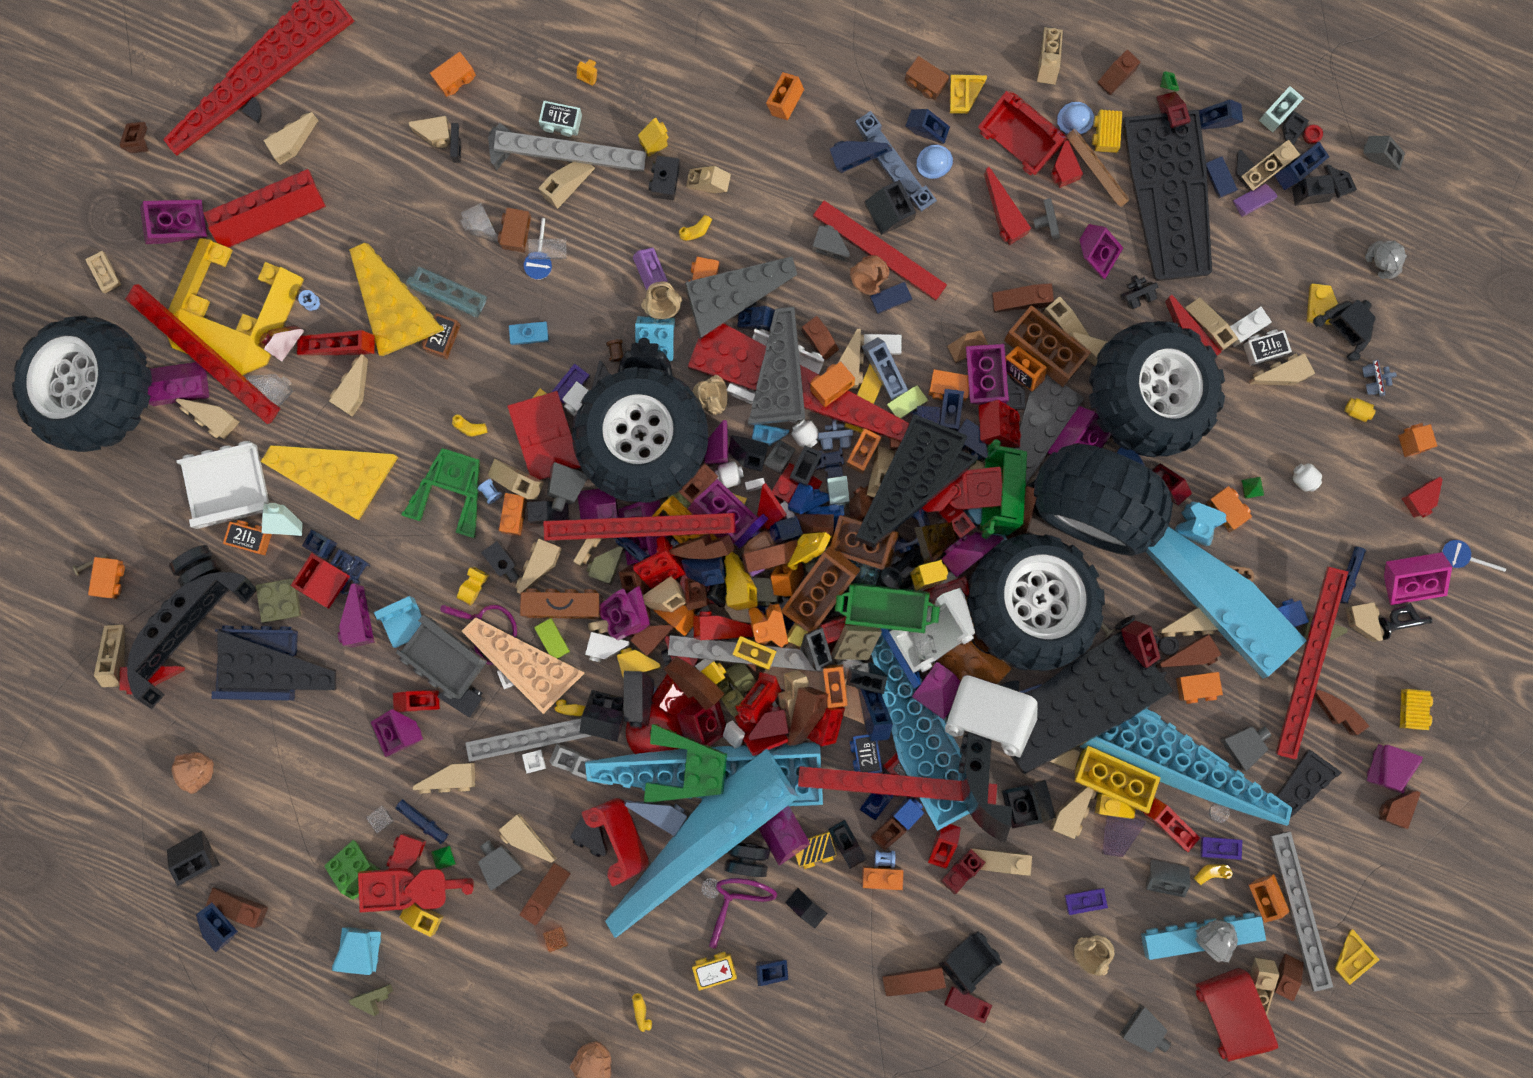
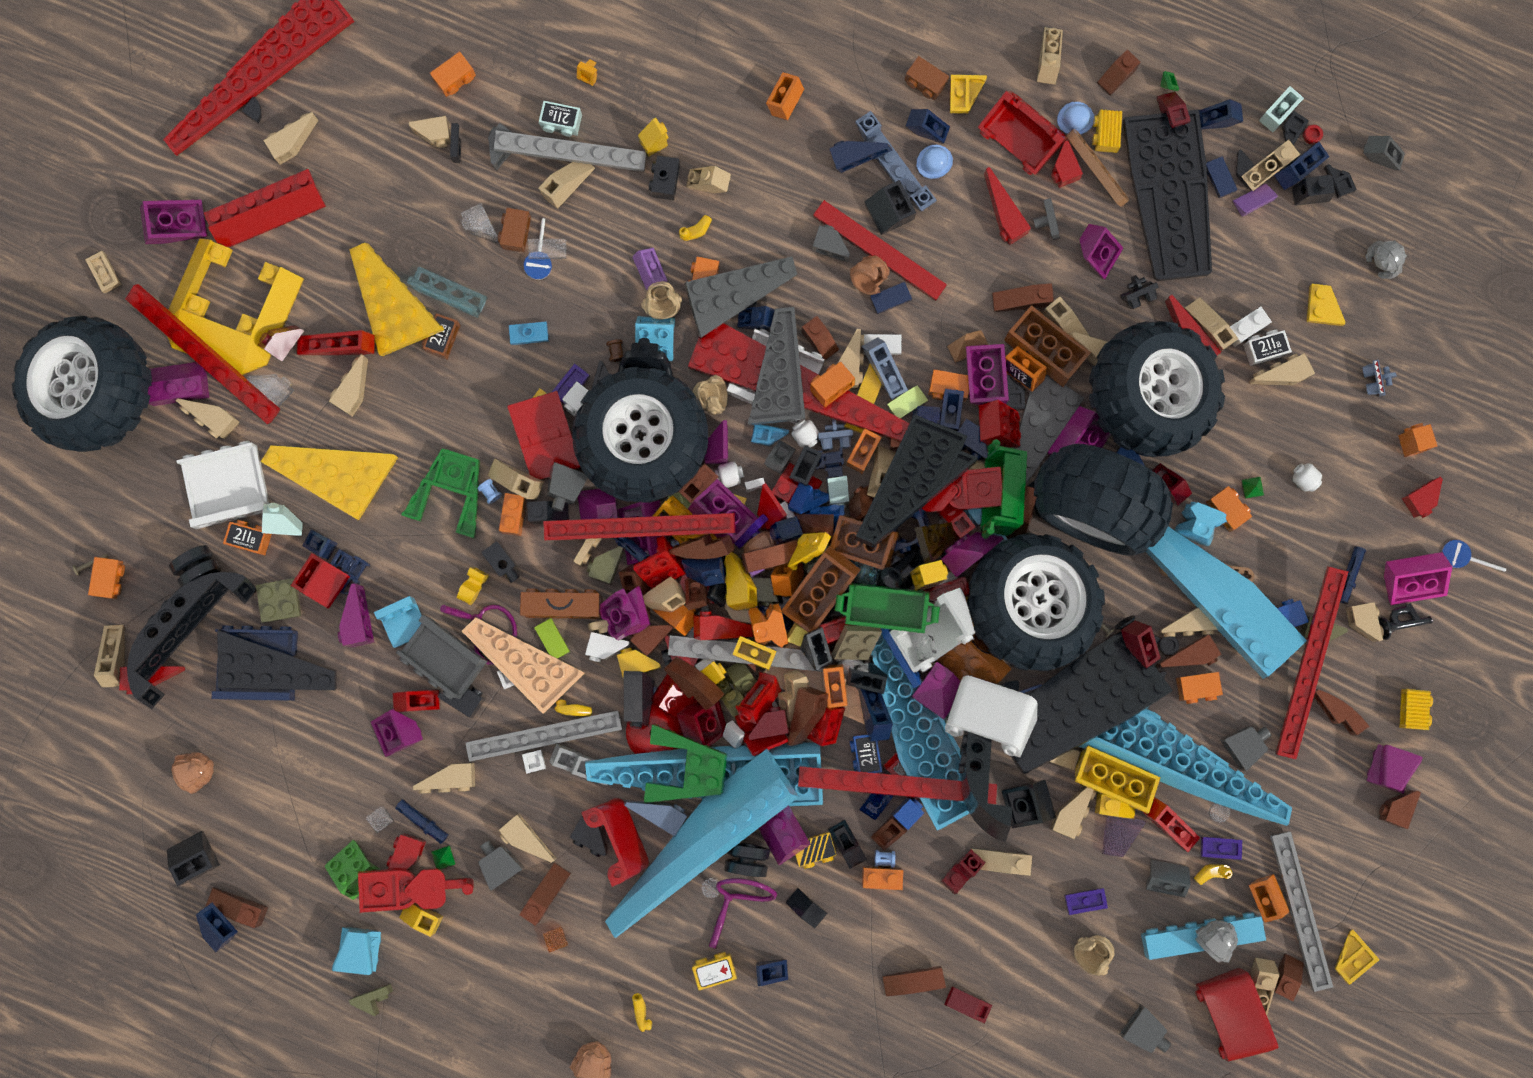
(133, 138): copper slope -> none
(309, 295): light blue bush -> none
(468, 428): yellow arm -> none
(541, 562): tan slope -> none
(603, 716): black slope -> none
(748, 452): black slope -> none
(944, 845): red slope -> none
(970, 962): black panel -> none
(1307, 780): black wing -> none
(1353, 322): black torso -> none
(1360, 409): yellow brick -> none

